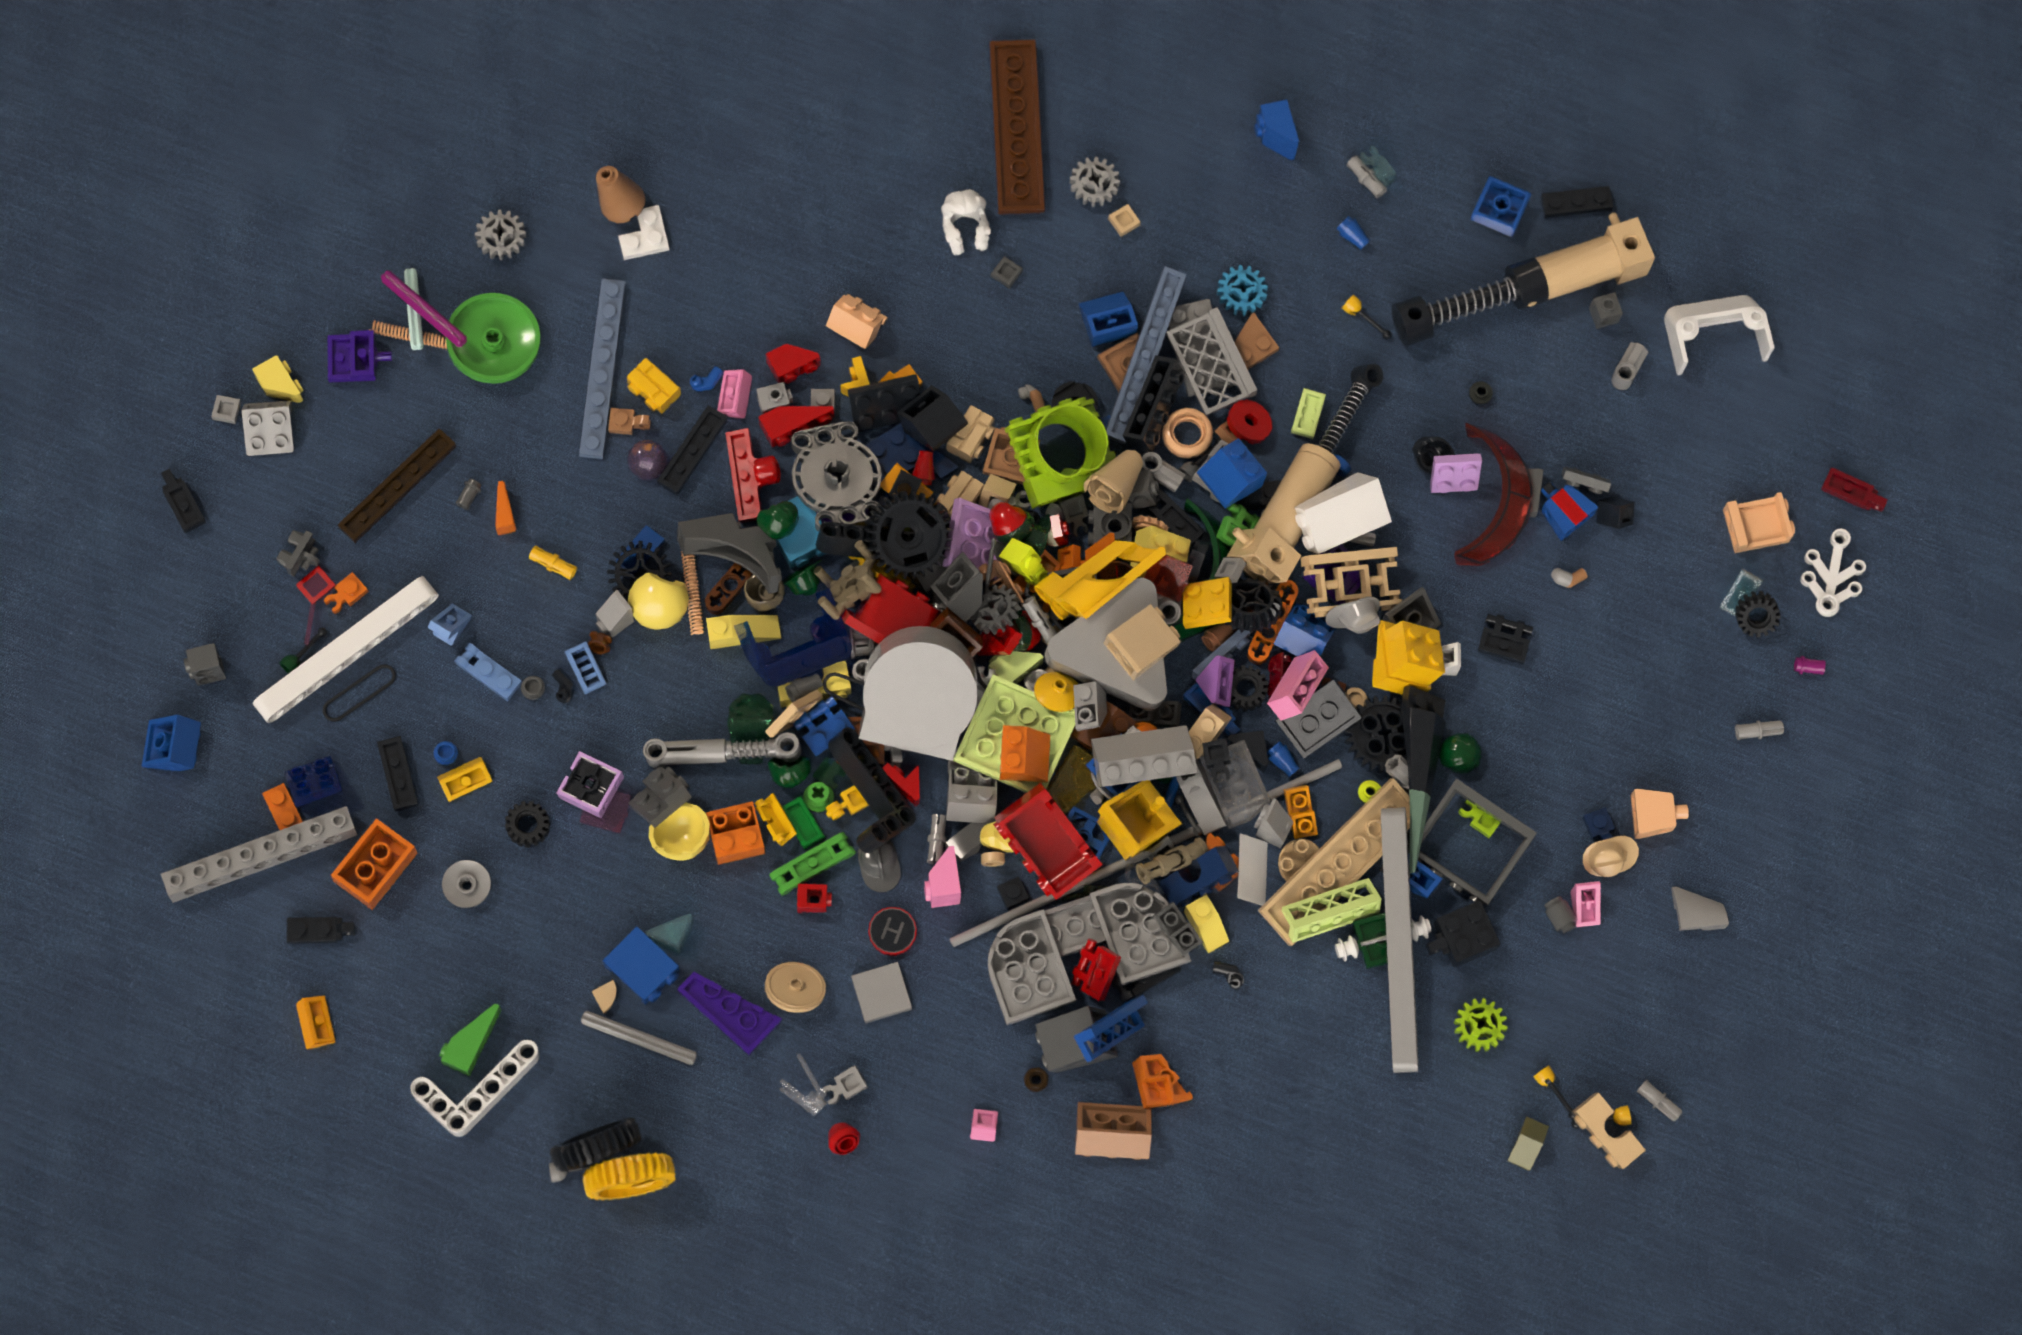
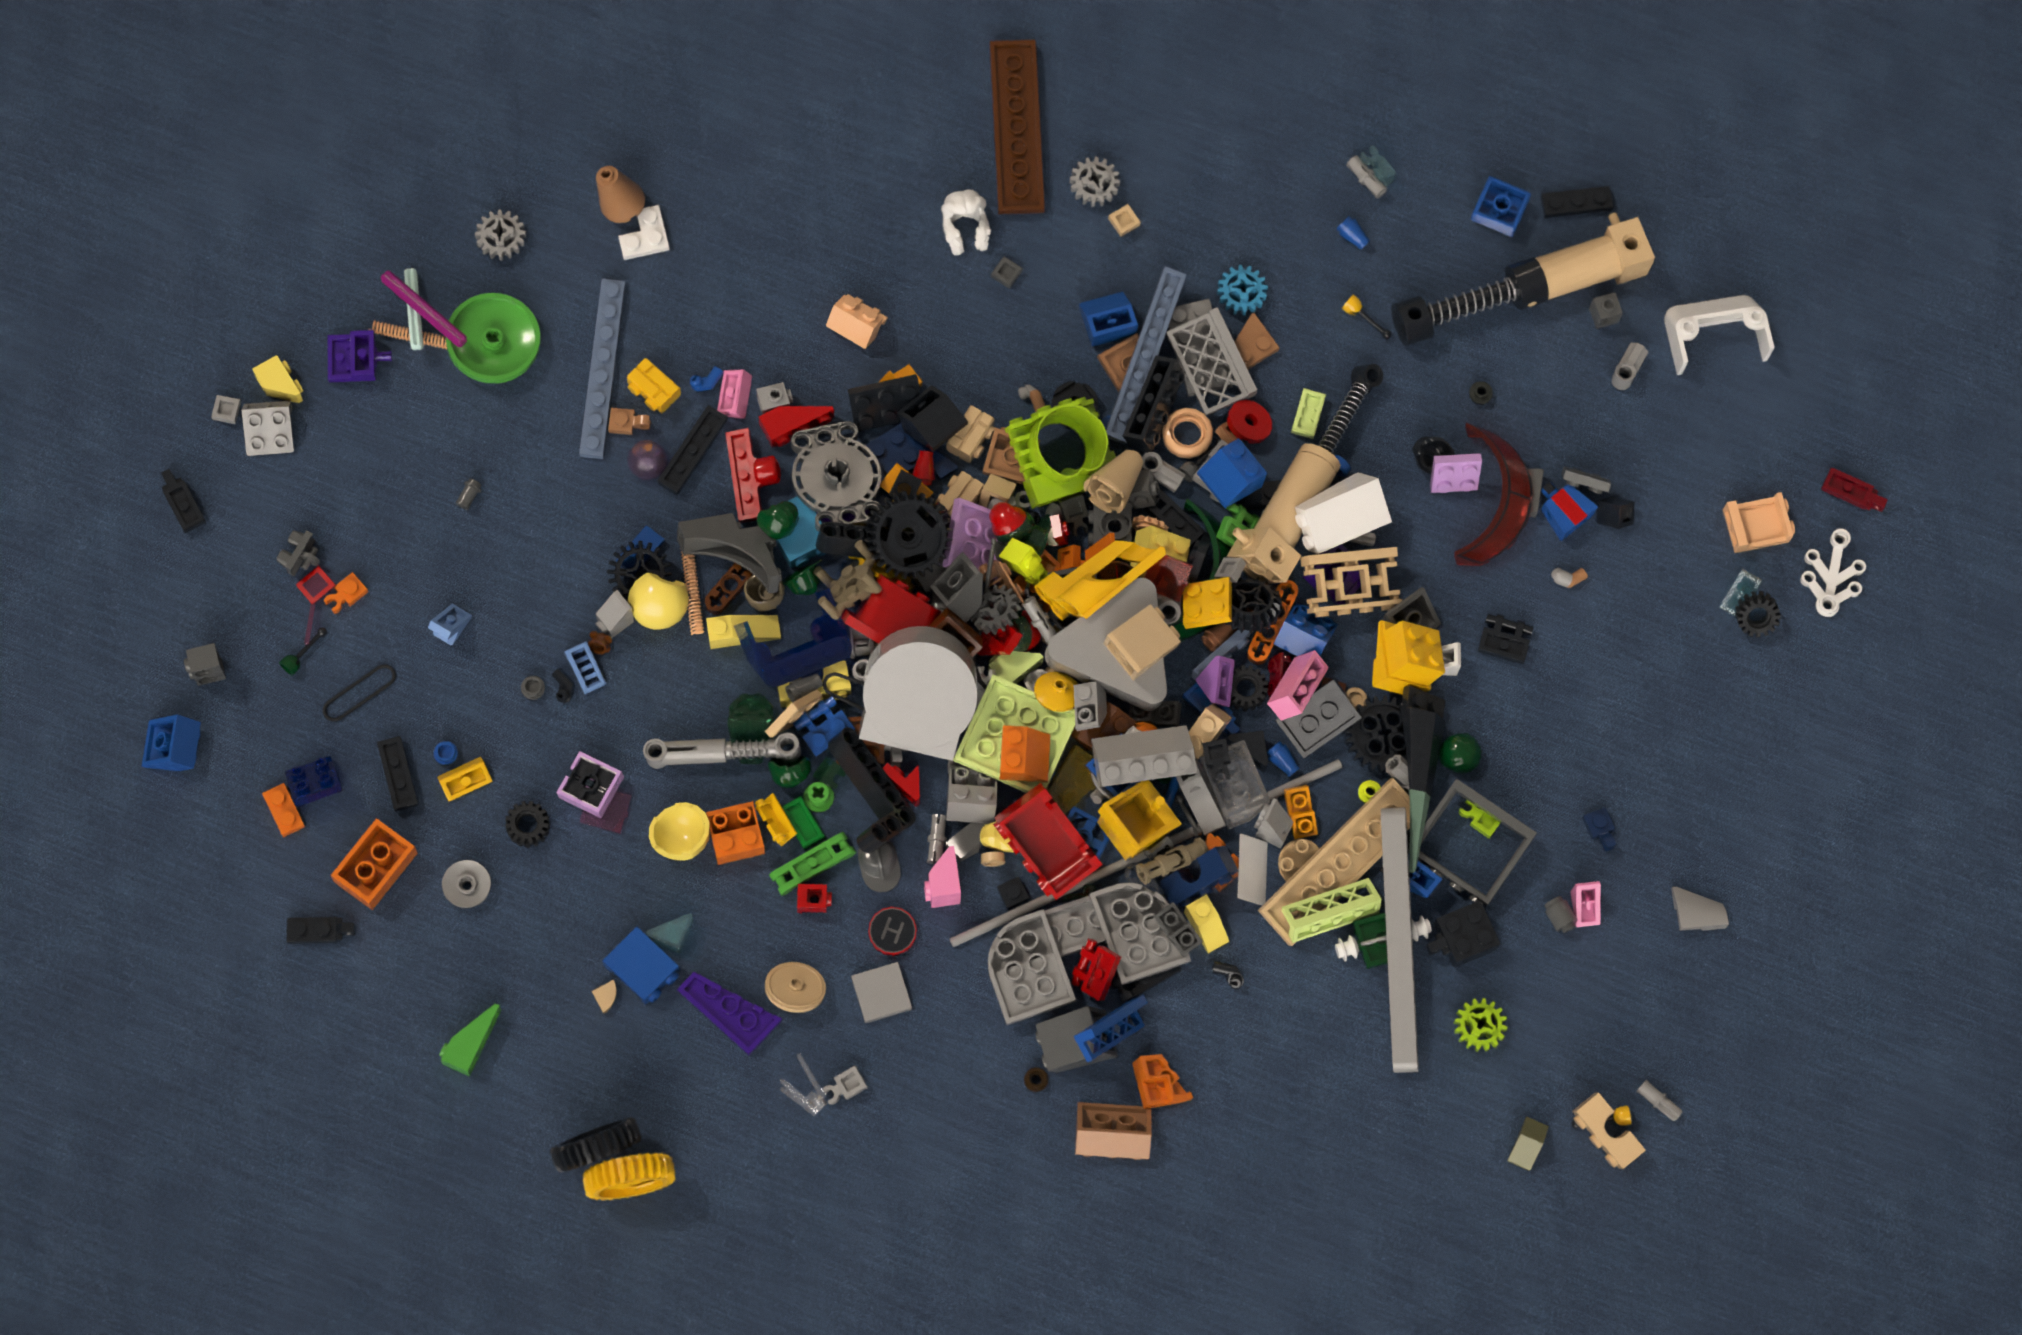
(259, 854): light grey brick -> none
(315, 1022): light orange slope -> none
(345, 649): white beam -> none
(397, 485): dark brown plate -> none
(479, 1093): white beam -> none
(488, 672): medium blue plate -> none
(504, 517): orange slope -> none
(553, 562): yellow pin -> none
(557, 1176): light grey hinge -> none
(639, 1038): light grey axle -> none
(661, 796): dark grey plate -> none
(791, 361): red slope -> none
(822, 397): light grey plate -> none
(843, 1138): red cone -> none
(851, 800): yellow plate -> none
(858, 374): yellow slope -> none
(984, 1125): bright pink slope -> none
(1277, 128): blue slope -> none
(1356, 616): light grey piece -> none
(1546, 1078): hinge -> none
(1610, 856): tan piece -> none
(1655, 812): light nougat torso -> none
(1759, 729): light grey axle -> none
(1809, 665): magenta pin -> none

